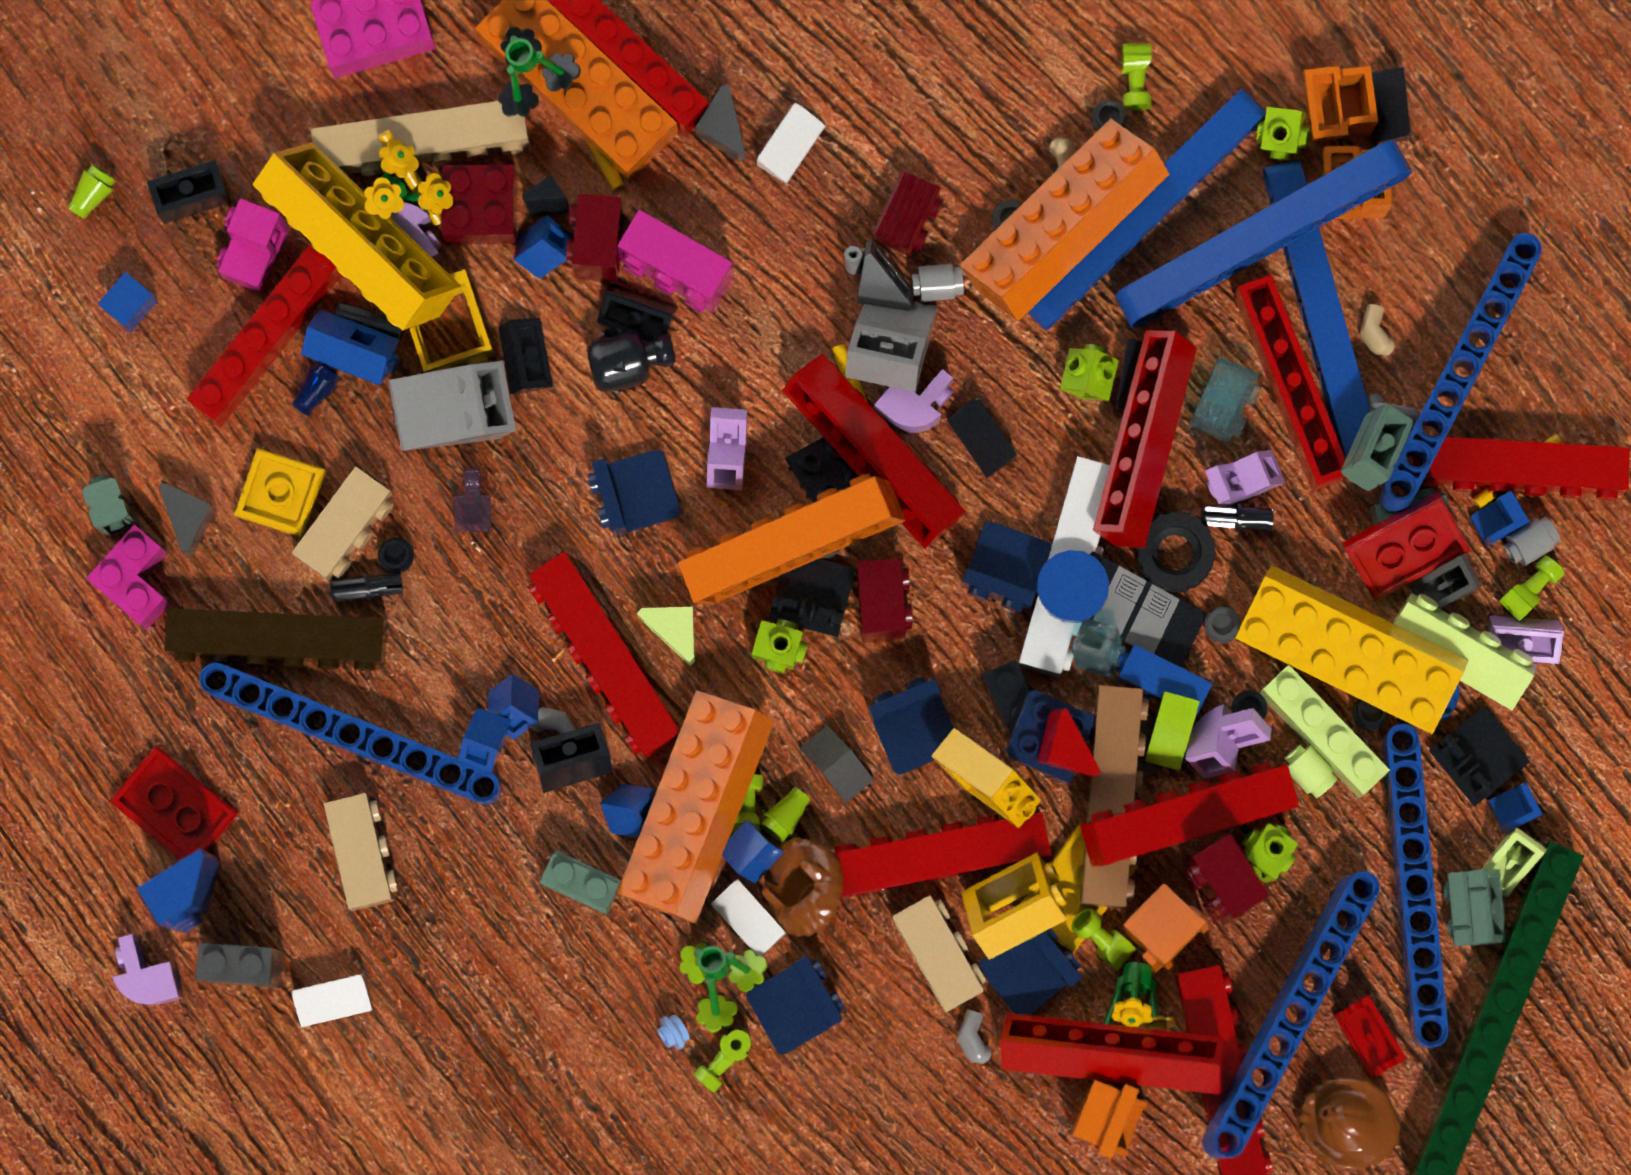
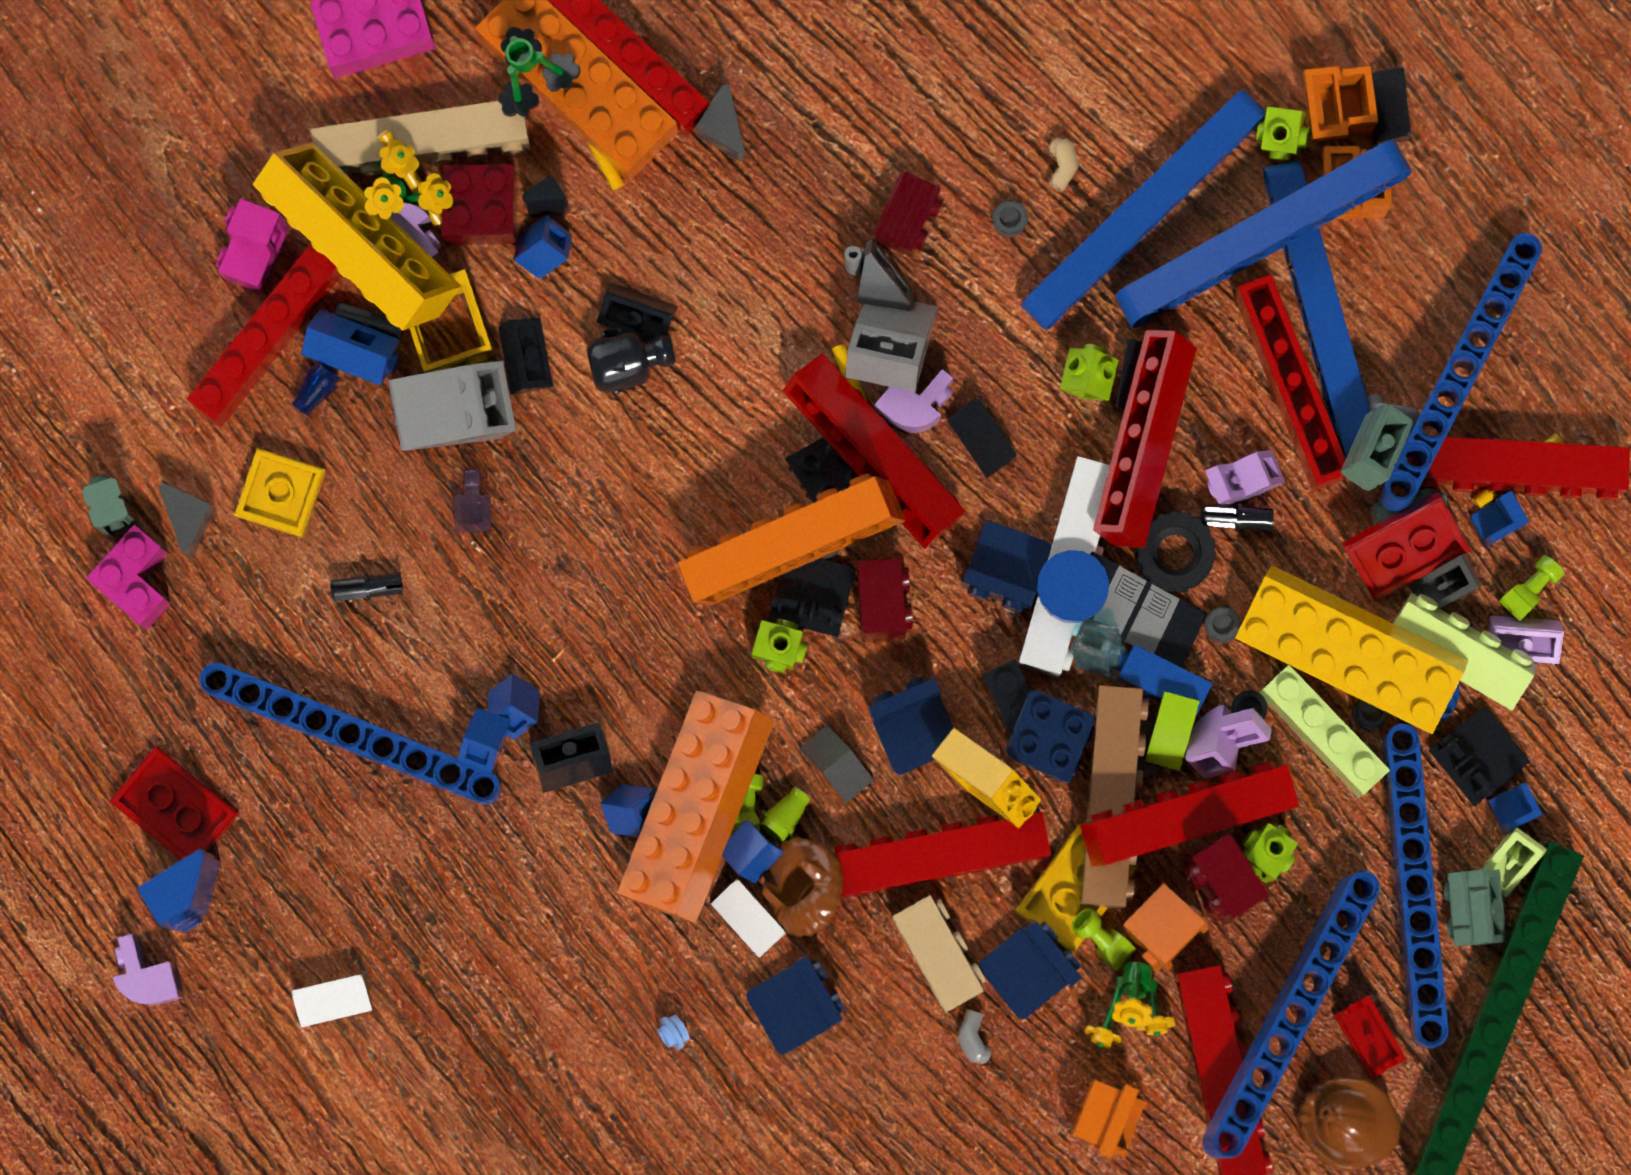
(91, 191): lime cone -> none
(128, 302): blue panel -> none
(189, 191): black brick -> none
(239, 965): dark grey brick -> none
(275, 637): dark brown brick -> none
(344, 525): tan brick -> none
(361, 851): tan brick -> none
(396, 555): black plate -> none
(553, 720): light grey arm -> none
(580, 882): sand green brick -> none
(597, 232): dark red brick -> none
(604, 655): red brick -> none
(634, 492): dark blue bracket -> none
(673, 627): yellowish green slope -> none
(675, 262): dark pink brick -> none
(714, 964): lime plant -> none
(727, 448): lavender brick -> none
(733, 1048): lime leg -> none
(790, 143): white slope -> none
(938, 282): light grey brick -> none
(1022, 921): yellow window -> none
(1064, 219): orange brick -> none
(1065, 747): red slope -> none
(1108, 110): dark grey plate -> none
(1113, 1053): red brick -> none
(1135, 63): lime leg -> none
(1225, 400): clear light blue brick -> none
(1310, 770): yellowish green brick -> none
(1373, 334): tan arm -> none
(1531, 541): light grey brick -> none

